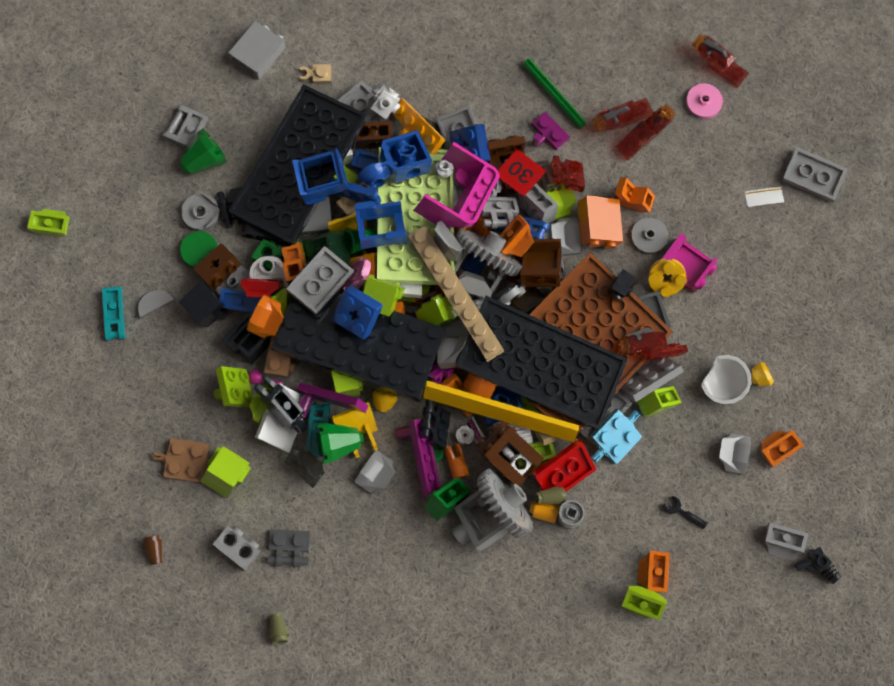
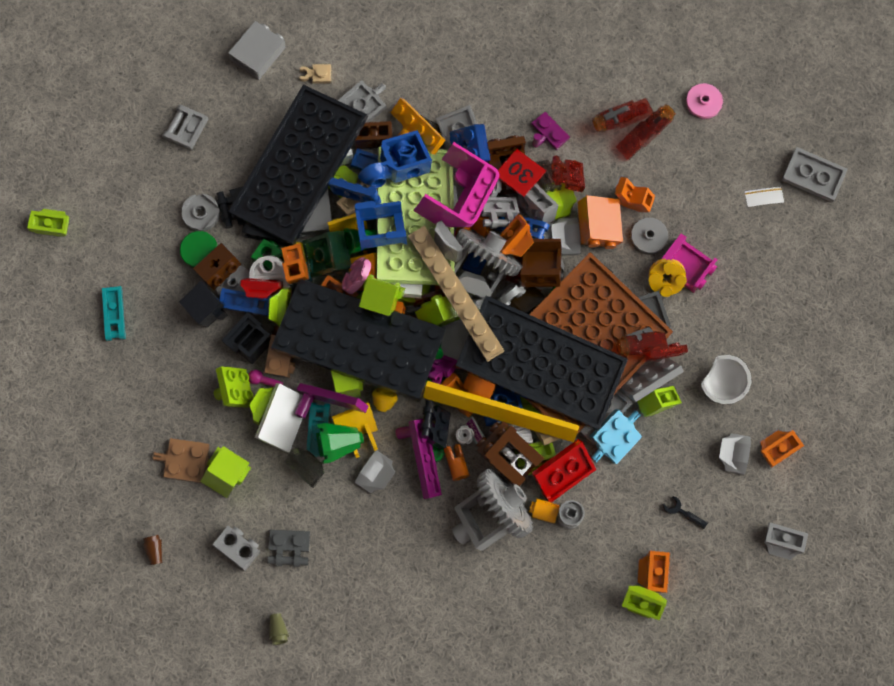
(153, 301): light grey tile -> none
(201, 154): green cone -> none
(266, 317): orange slope -> none
(280, 404): black hinge -> none
(319, 193): blue piece -> none
(320, 280): light grey plate -> none
(366, 316): blue brick -> none
(381, 107): white brick -> none
(444, 173): white plate -> none
(446, 498): green brick -> none
(450, 351): light grey slope -> none
(551, 496): olive cone -> none
(554, 93): green axle -> none
(622, 285): black brick -> none
(720, 59): clear red plate -> none
(761, 375): yellow cone -> none
(820, 563): black piece -> none

